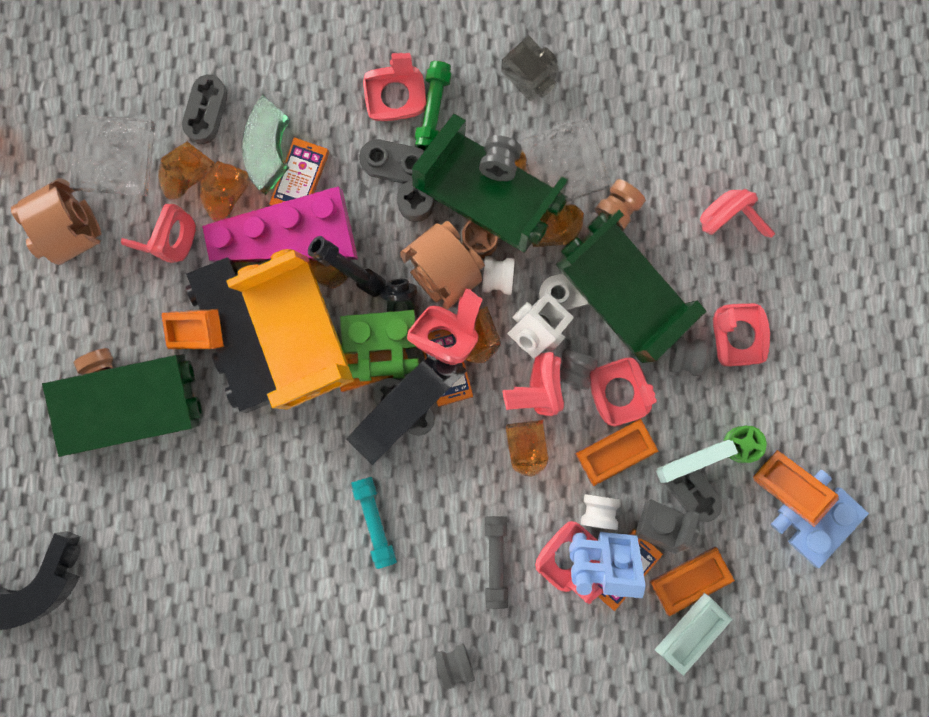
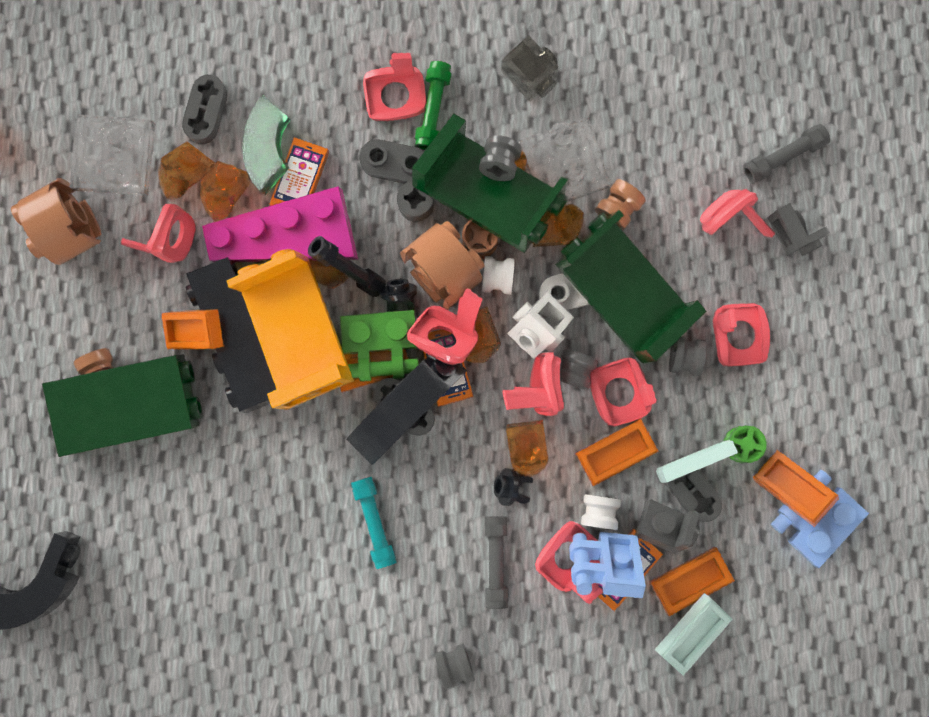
(507, 486): none -> black plate
(791, 232): none -> dark grey bracket
(811, 140): none -> dark grey bar

